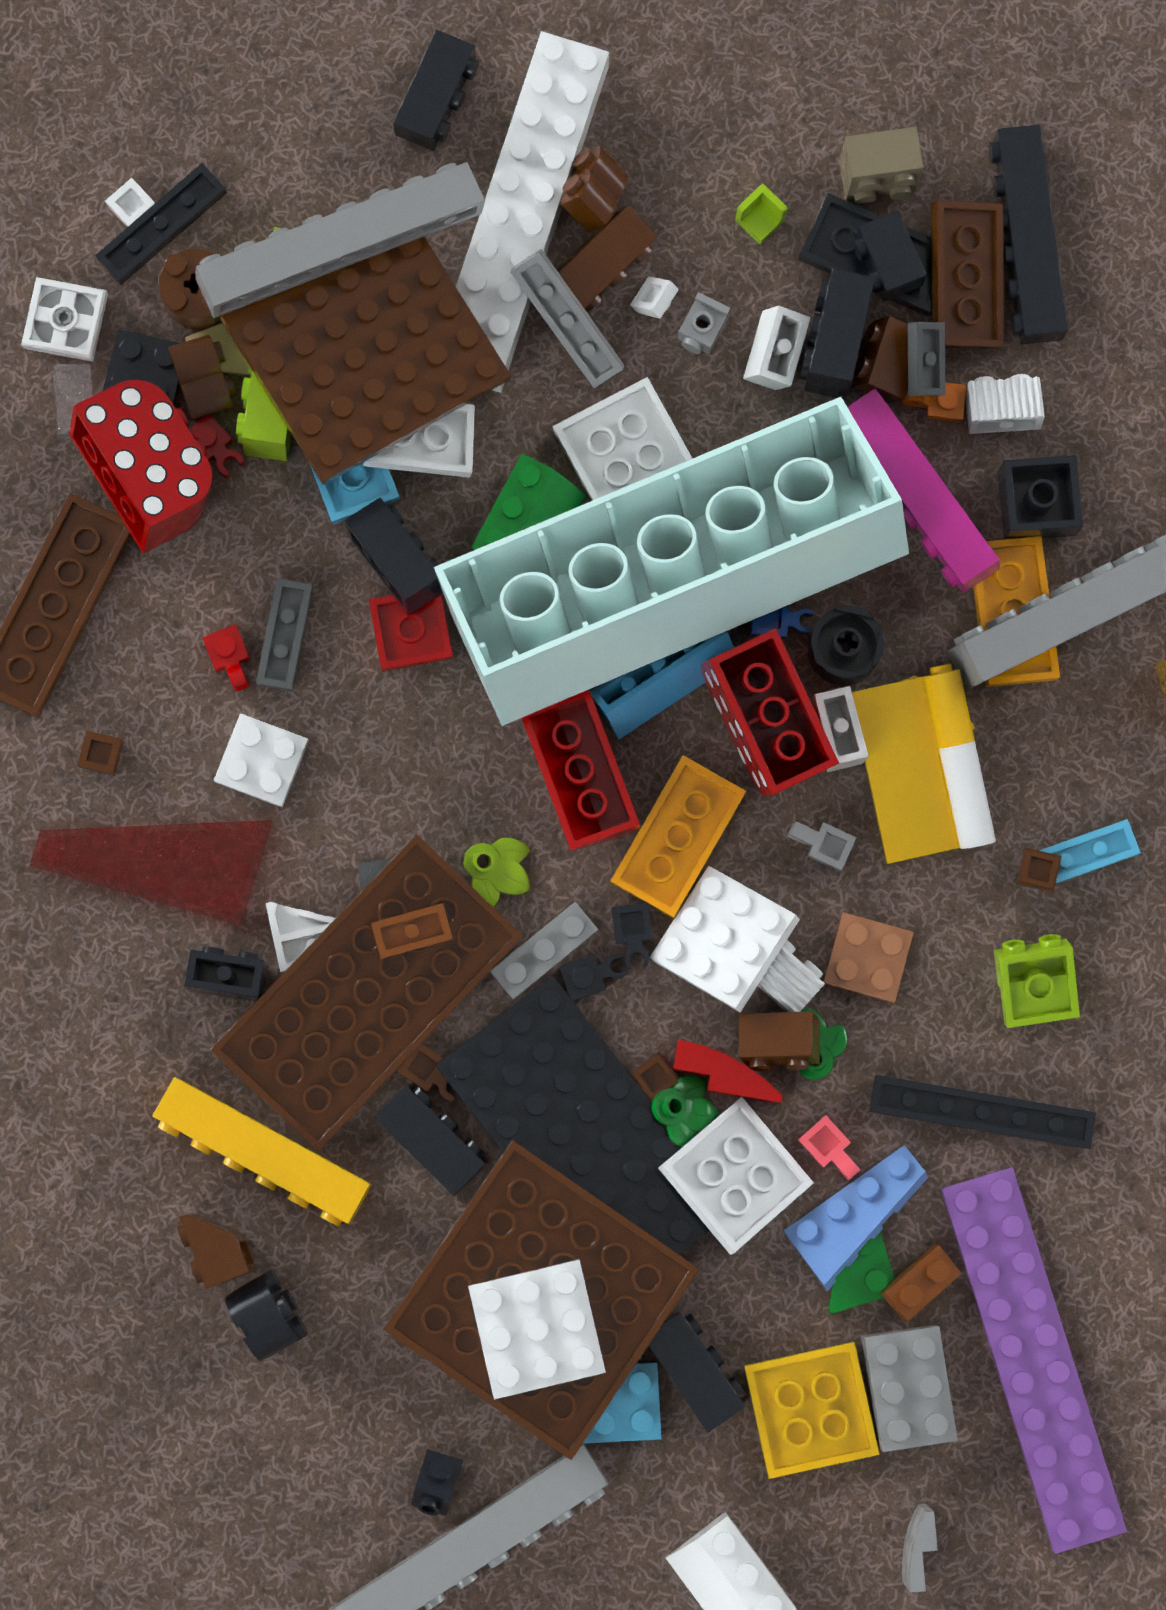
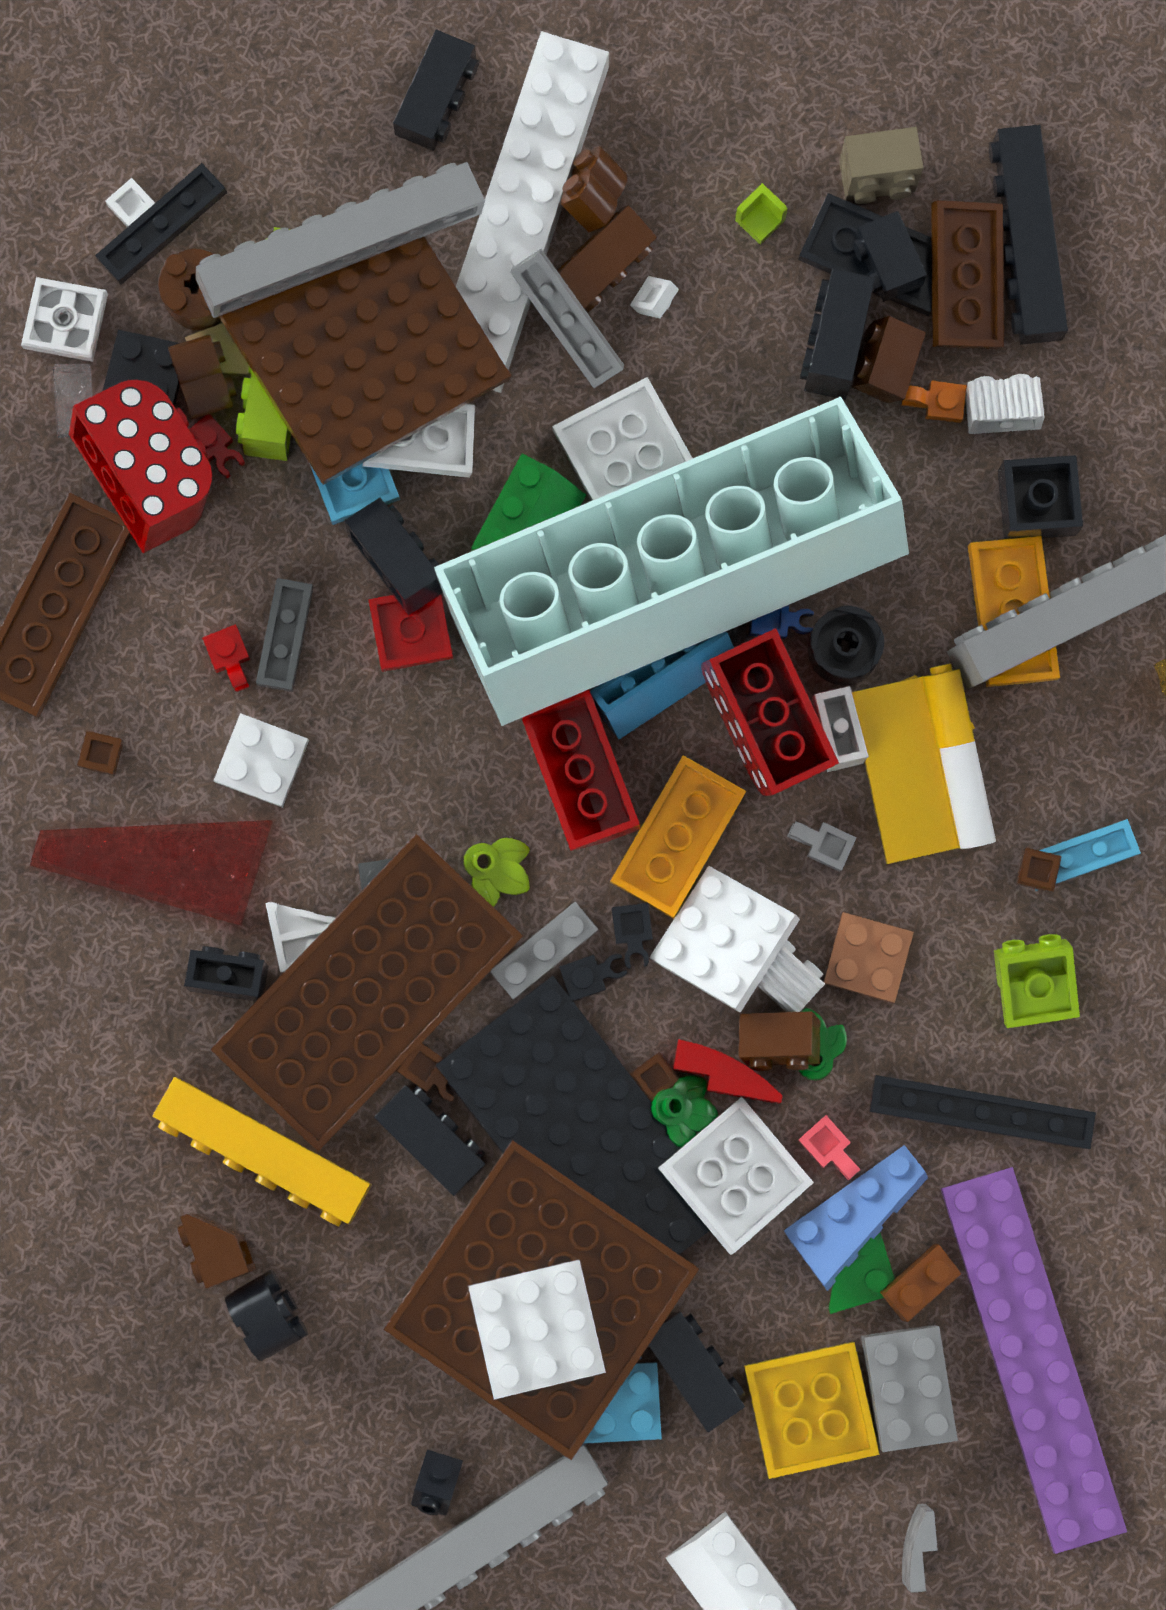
(411, 930): dark orange plate -> none
(699, 339): light grey brick -> none
(776, 348): white brick -> none
(925, 497): dark pink brick -> none
(926, 358): dark grey plate -> none

